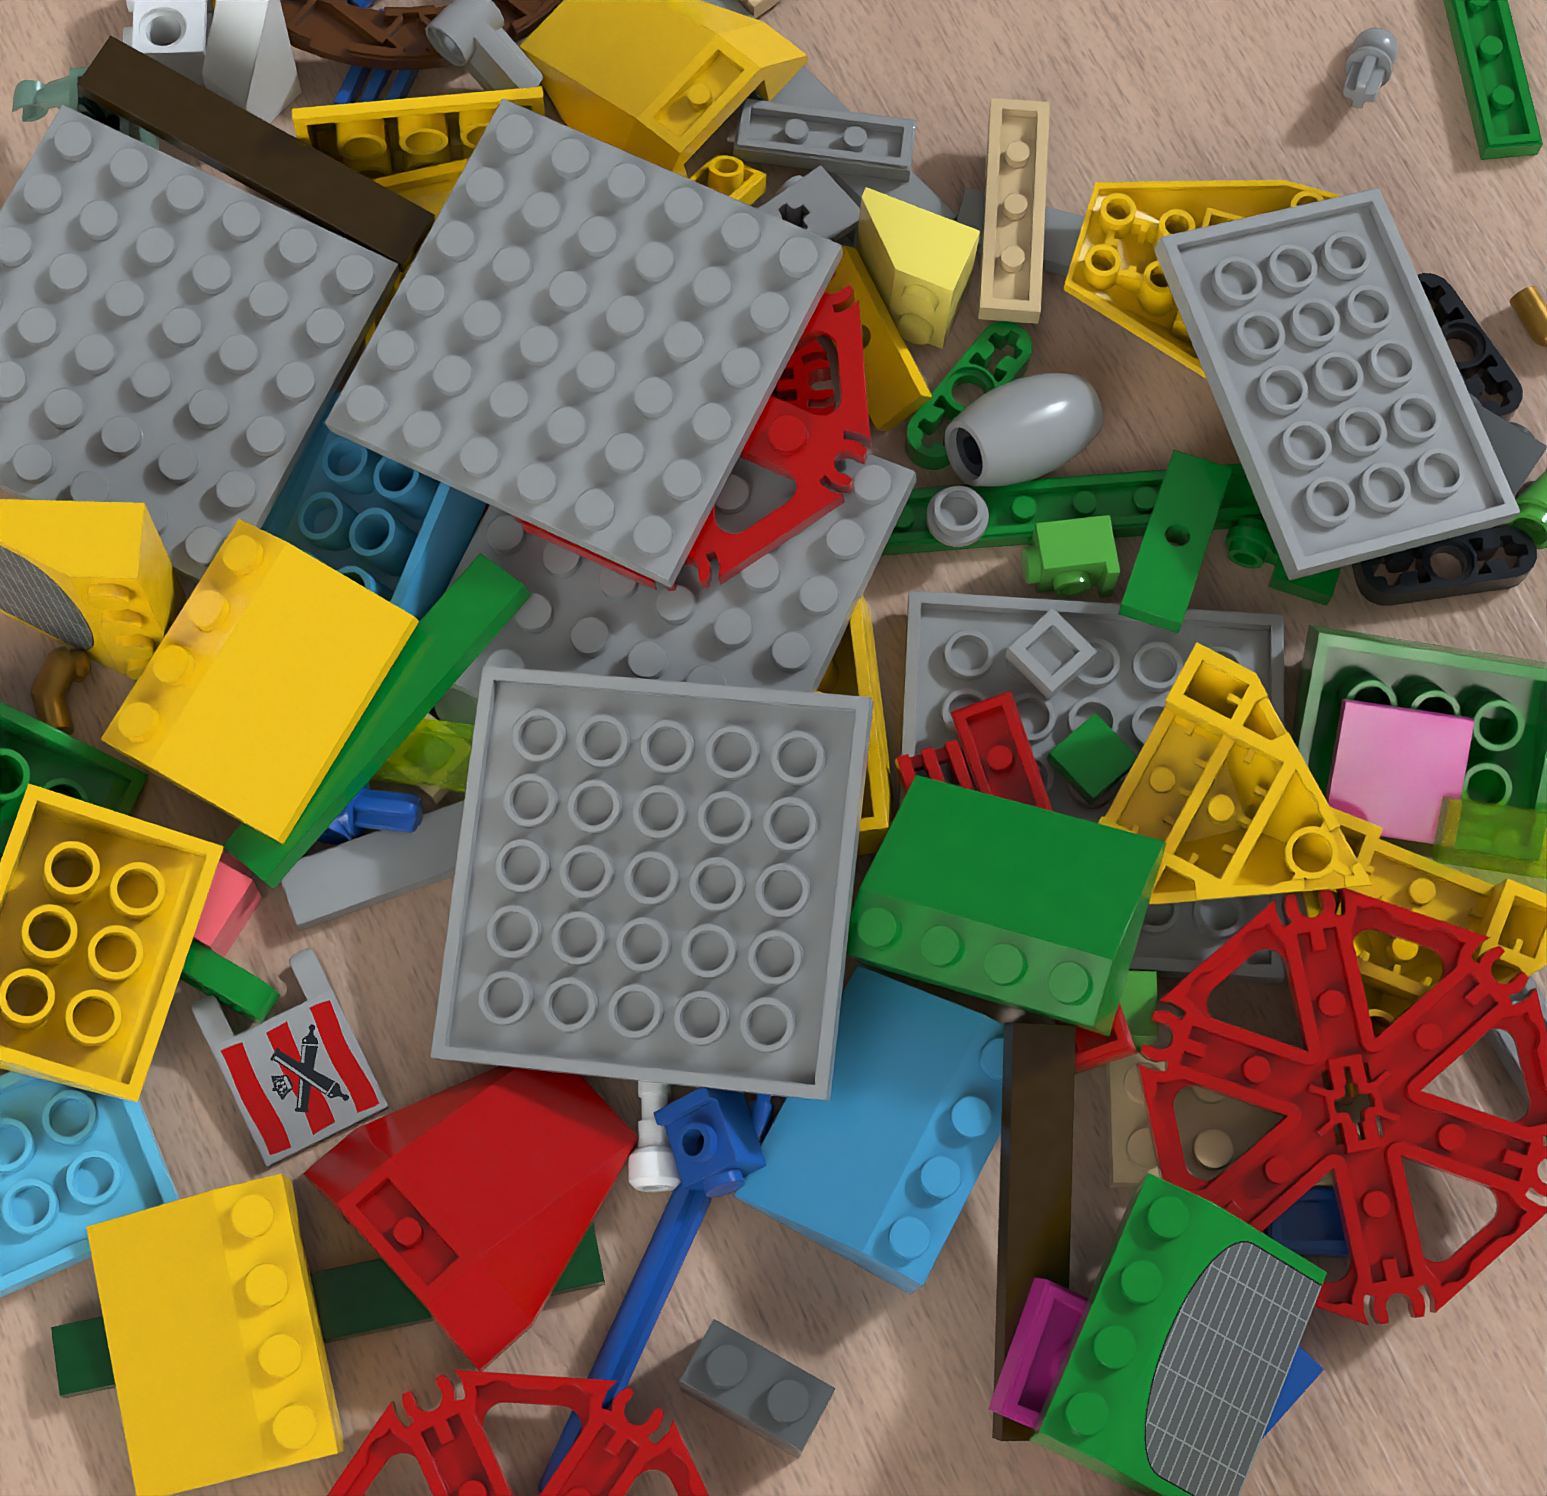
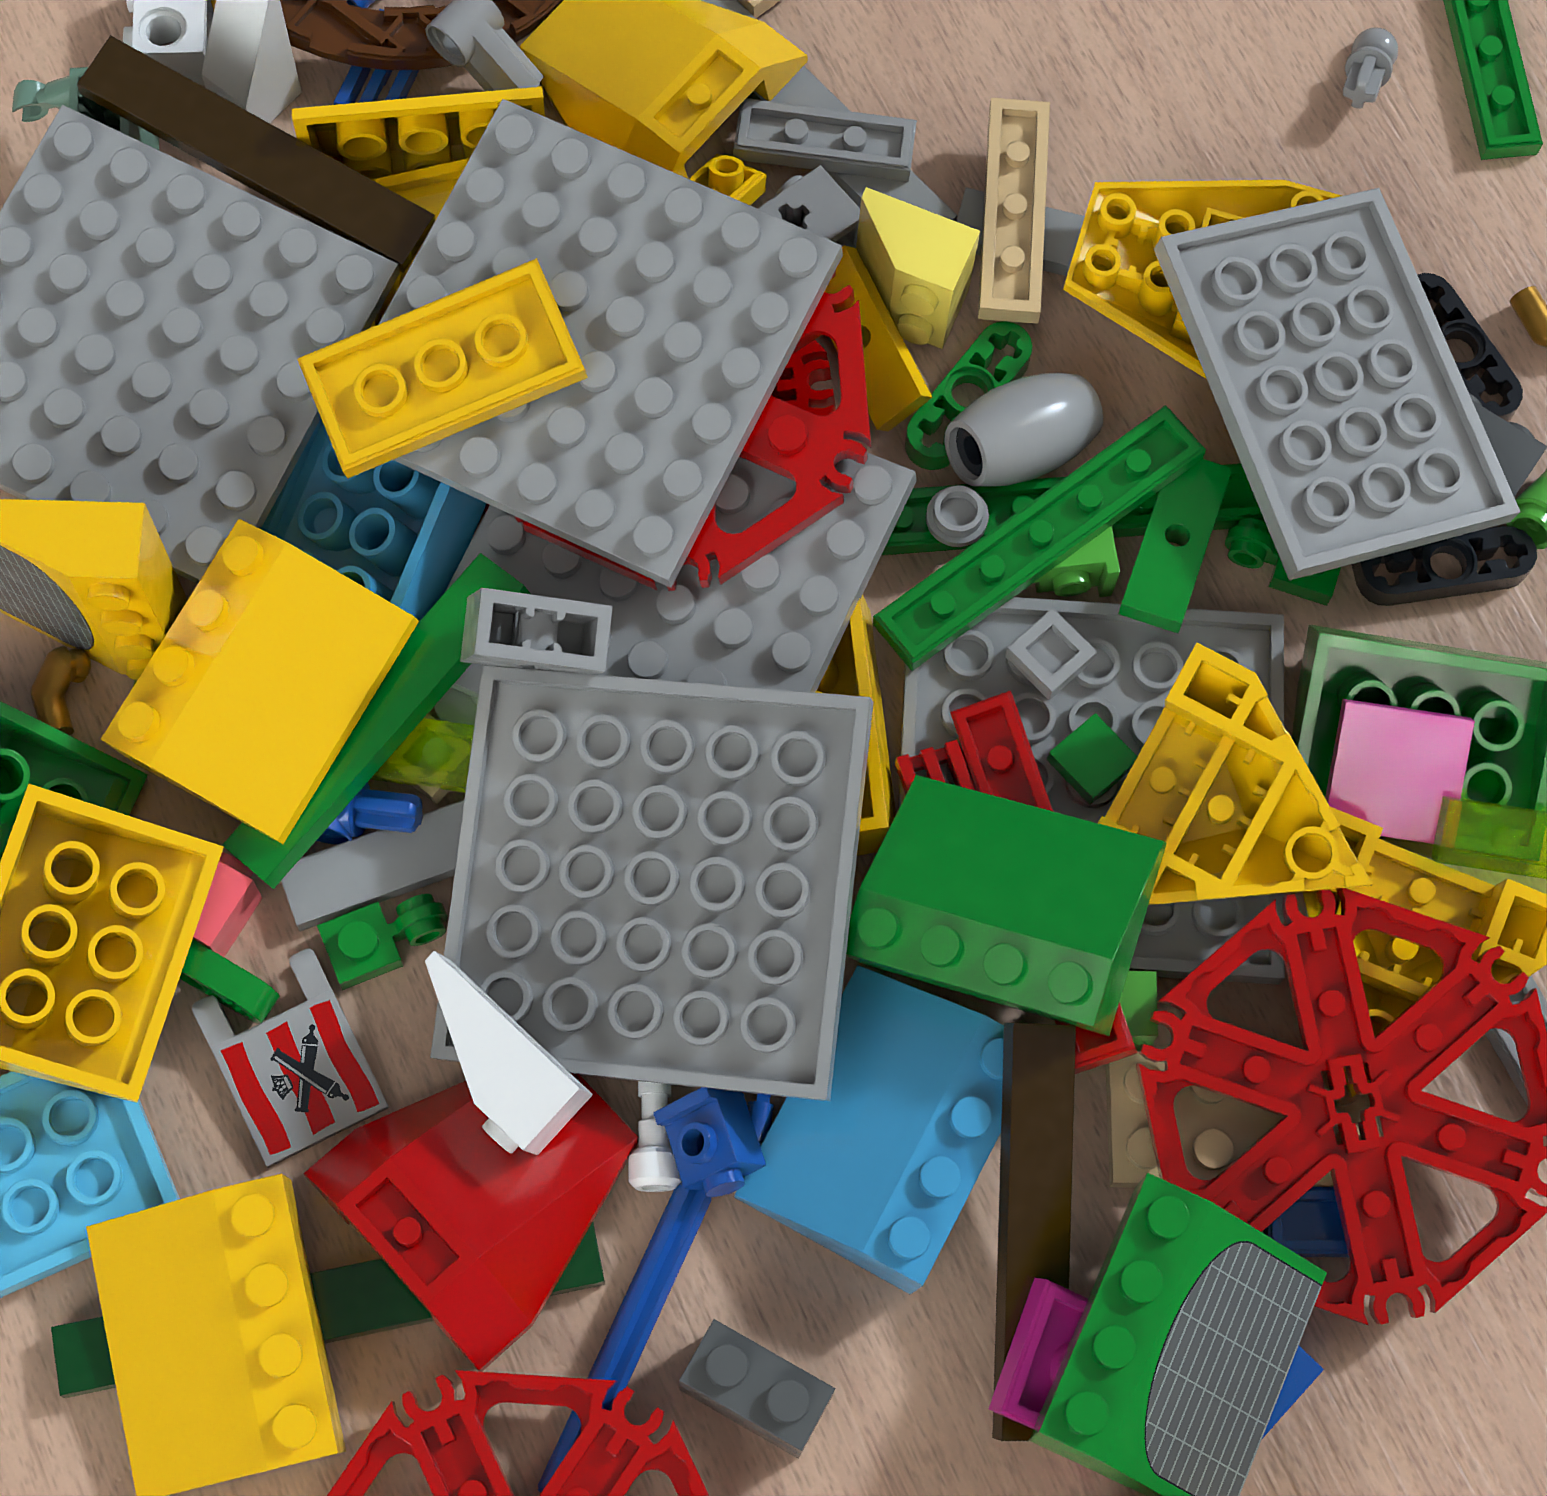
(364, 944): none -> green plate
(442, 368): none -> yellow tile
(504, 1066): none -> white slope
(535, 632): none -> light grey brick
(1038, 537): none -> green tile

